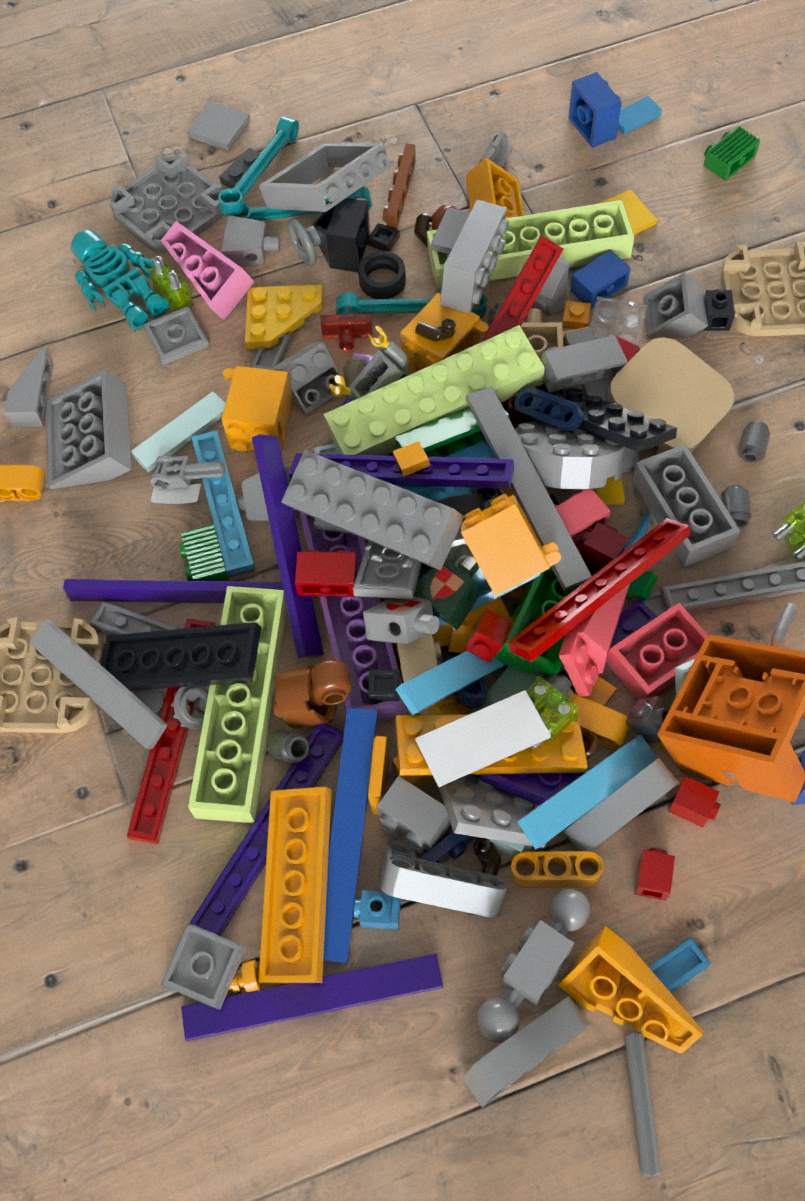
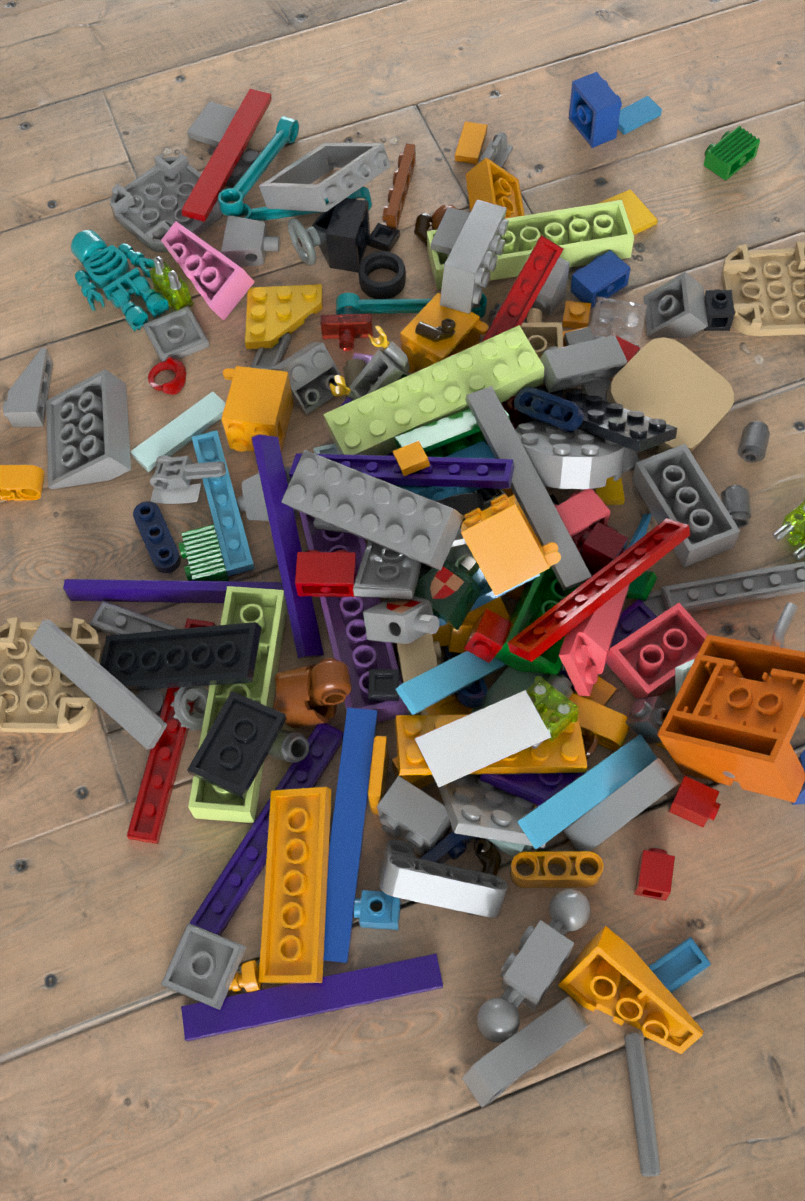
(159, 544): none -> dark blue plate
(174, 386): none -> red piece
(226, 155): none -> red tile
(237, 744): none -> black plate
(471, 142): none -> light orange tile

